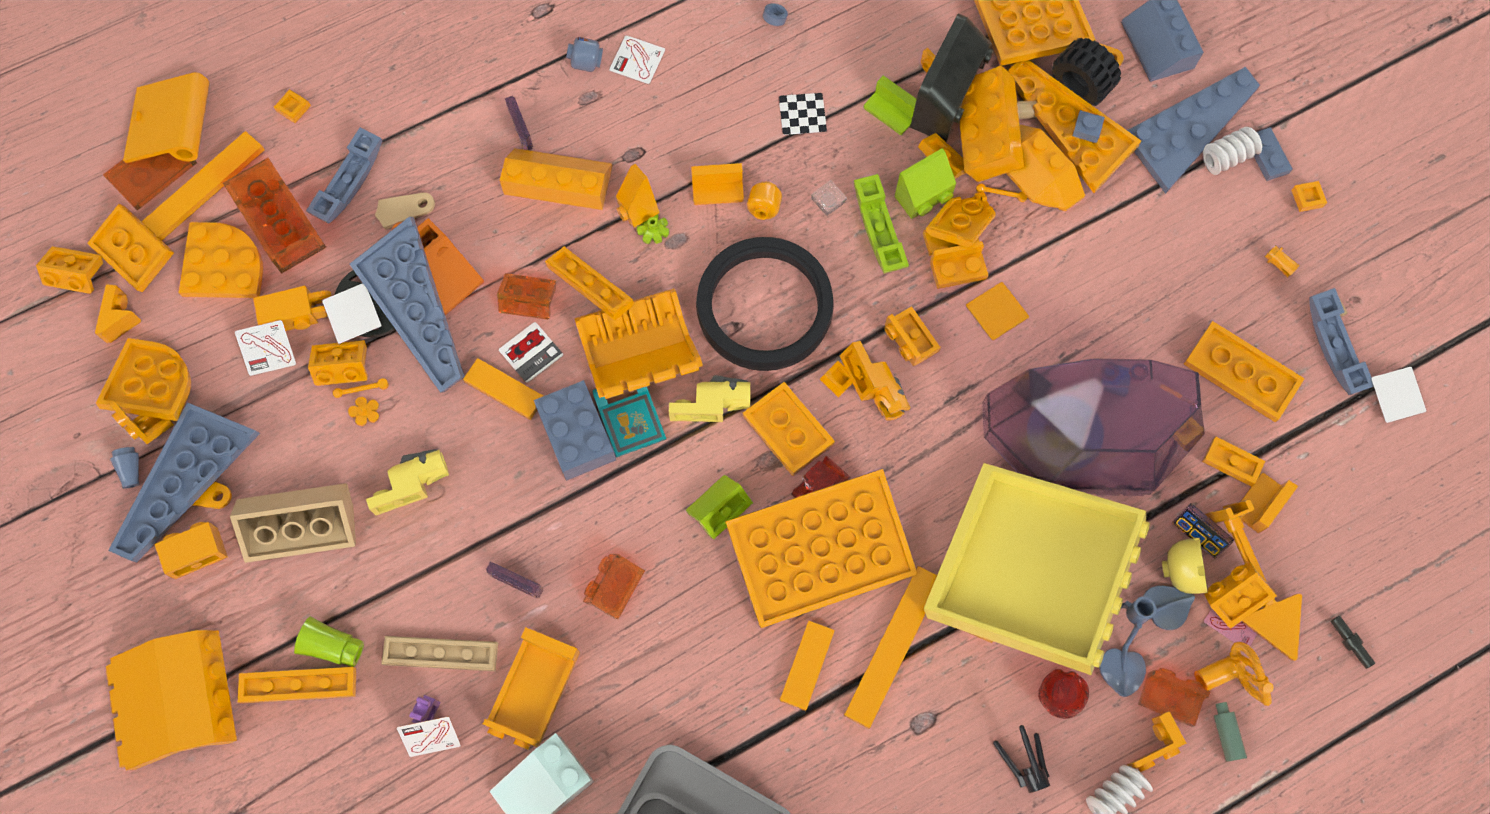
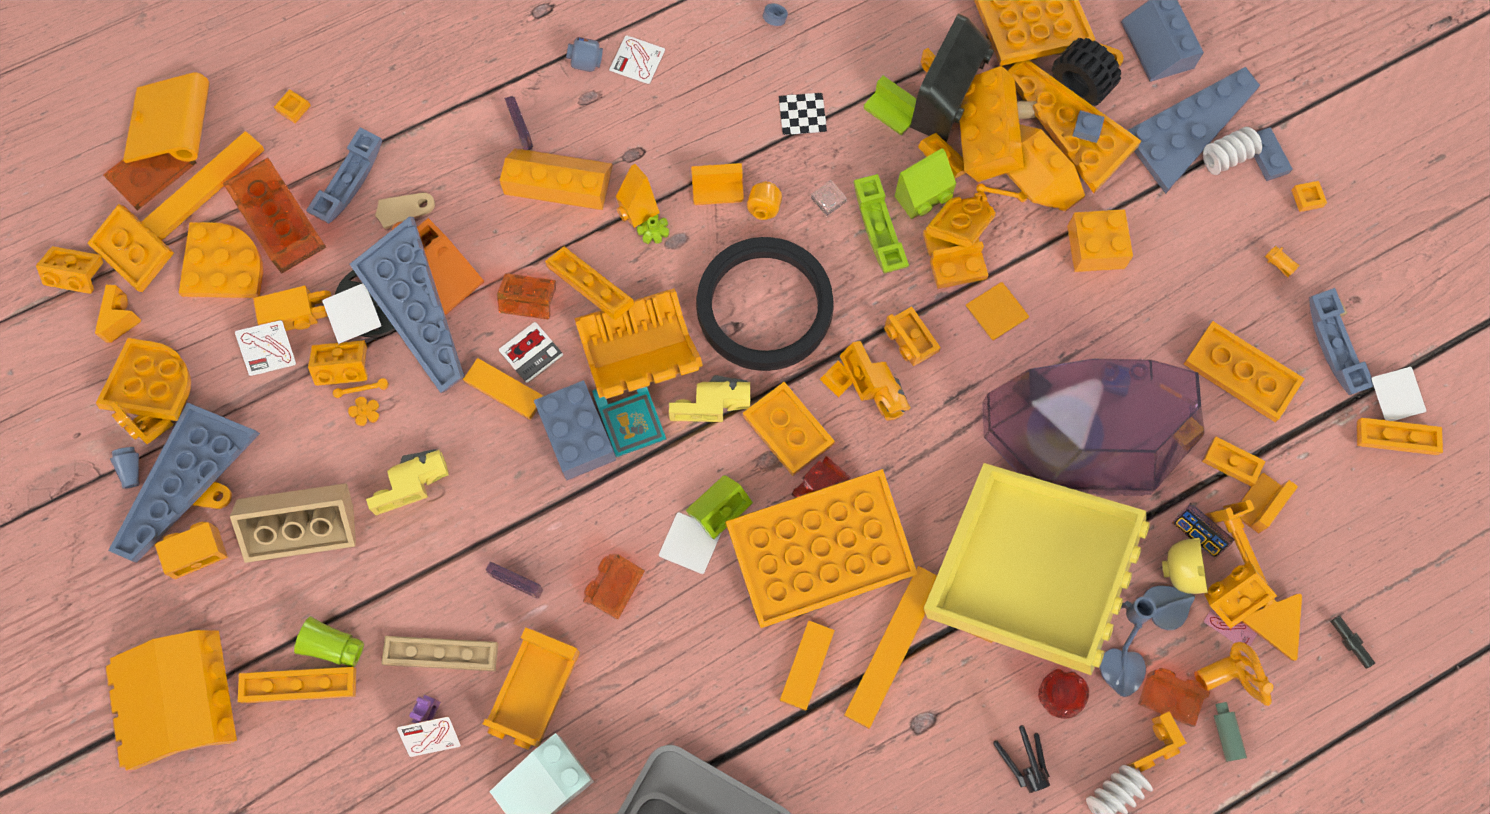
(688, 544): none -> white sticker
(1099, 240): none -> light orange brick
(1399, 436): none -> light orange plate

